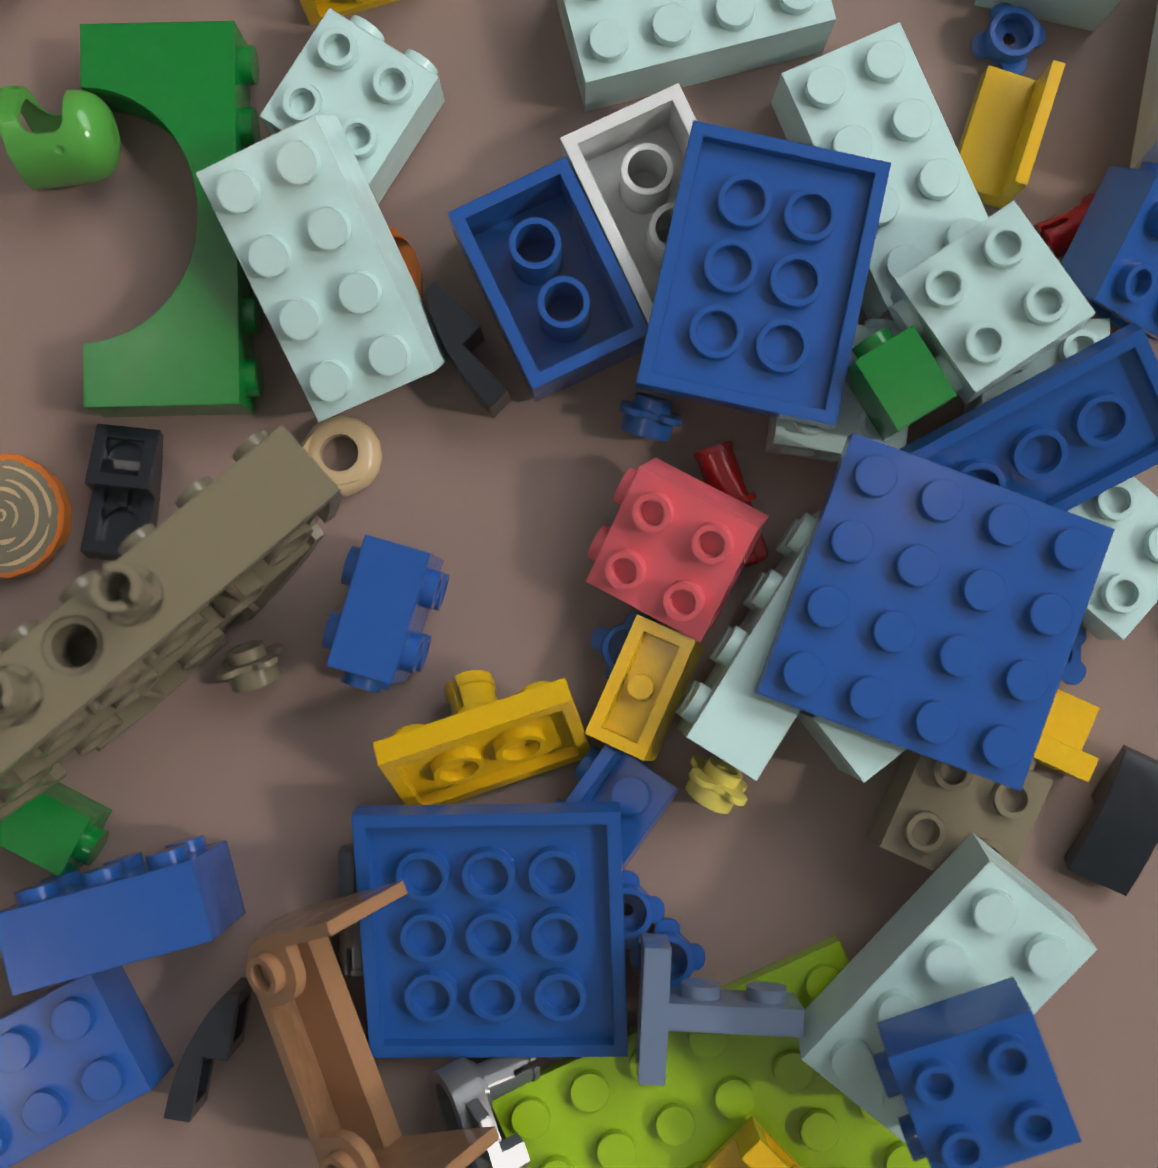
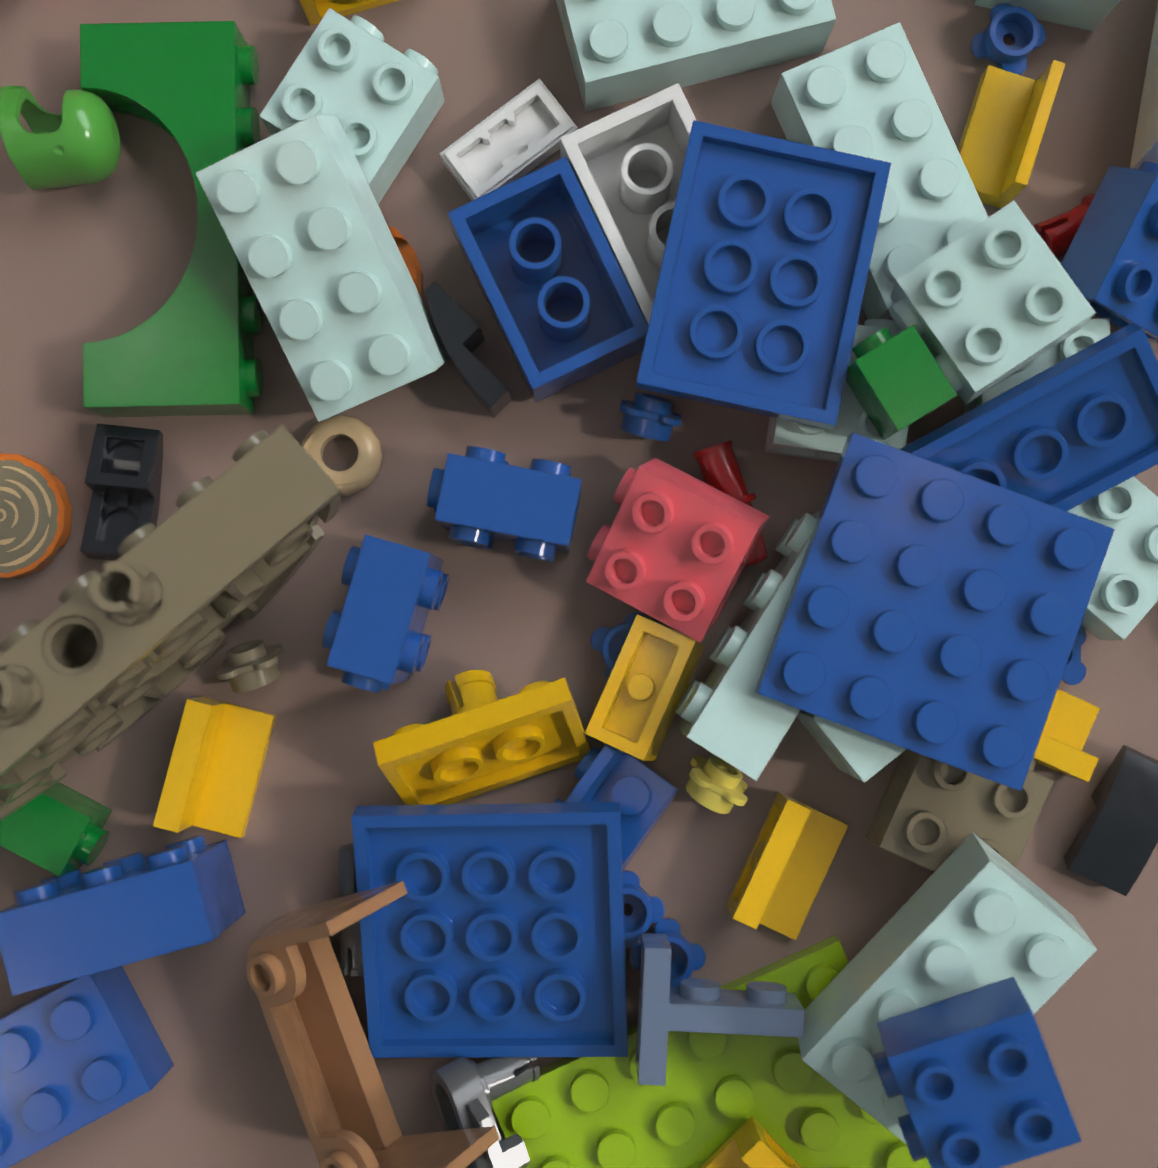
(214, 767): none -> yellow panel
(214, 1039): black slope -> none
(489, 500): none -> blue brick
(508, 142): none -> white plate
(786, 867): none -> yellow panel

